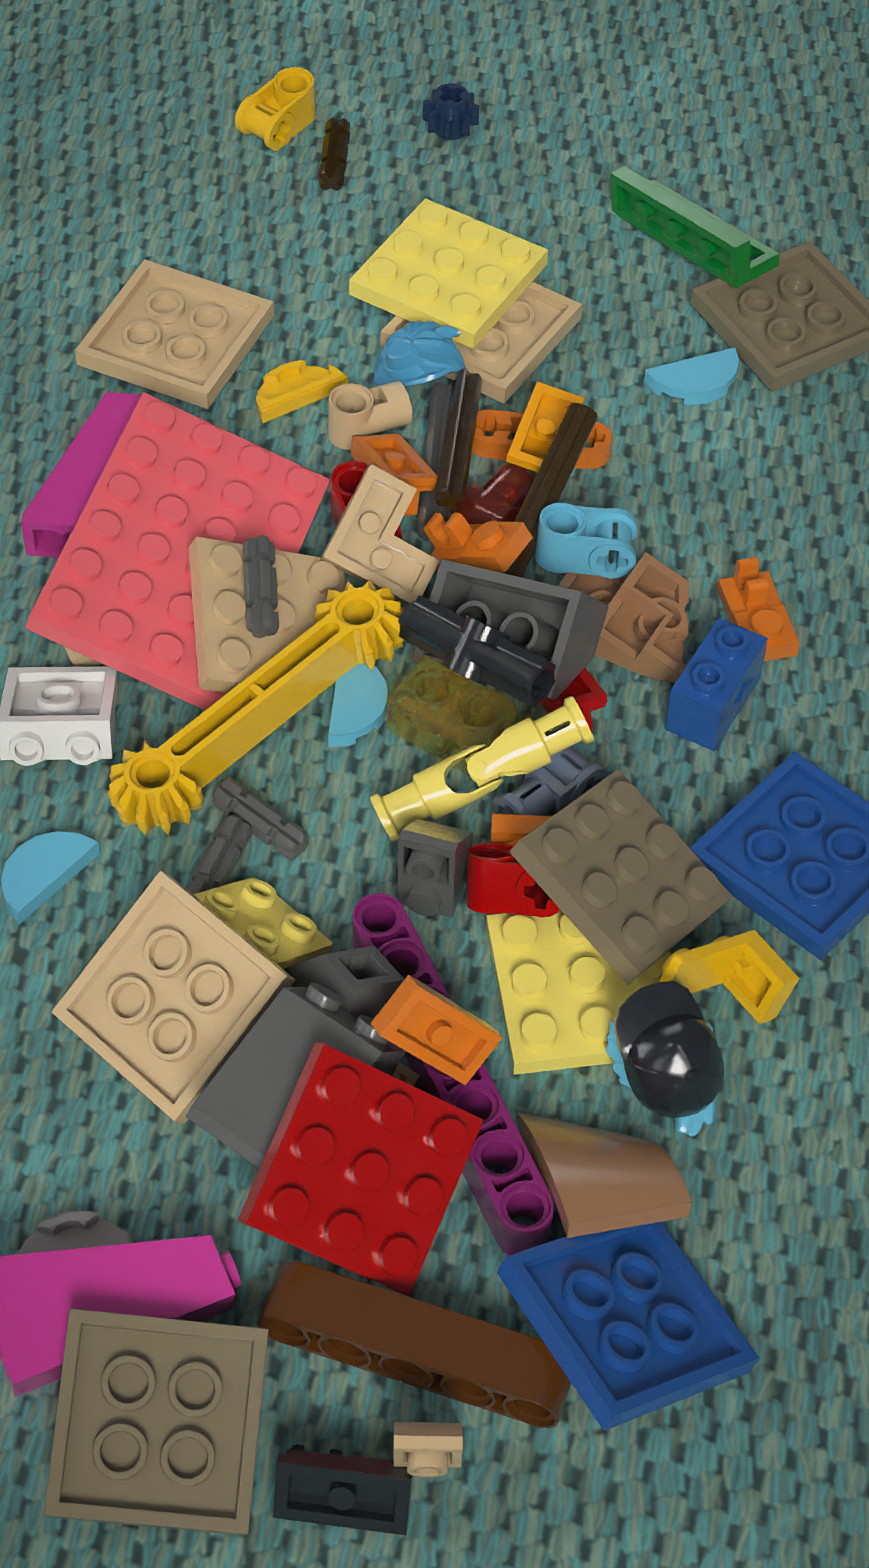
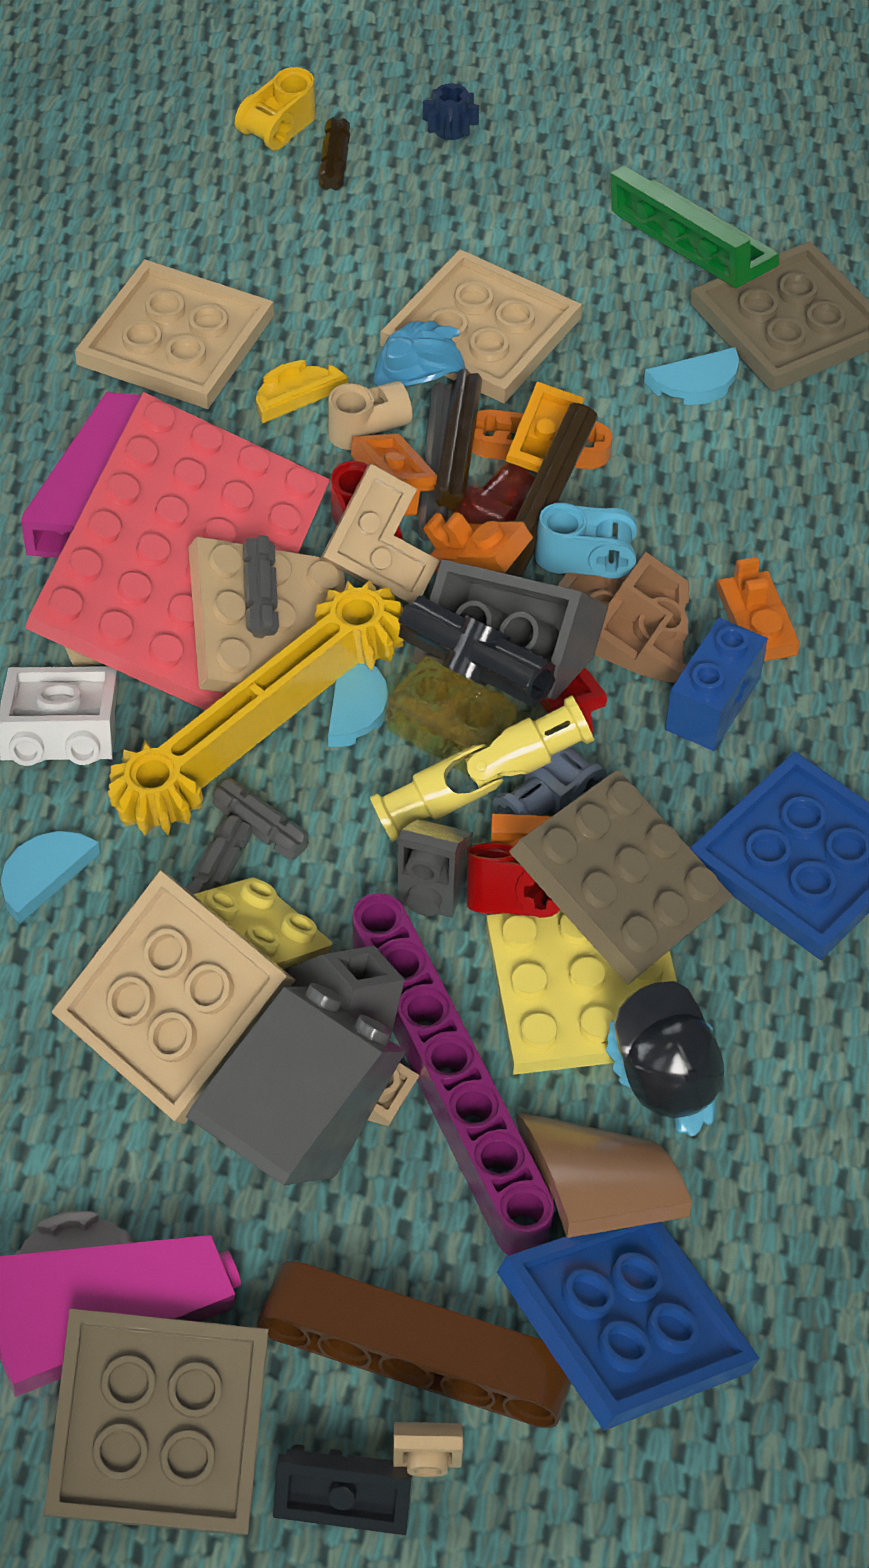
(361, 1169): red plate -> none
(436, 1030): orange plate -> none
(448, 271): light yellow plate -> none
(743, 966): yellow bracket -> none

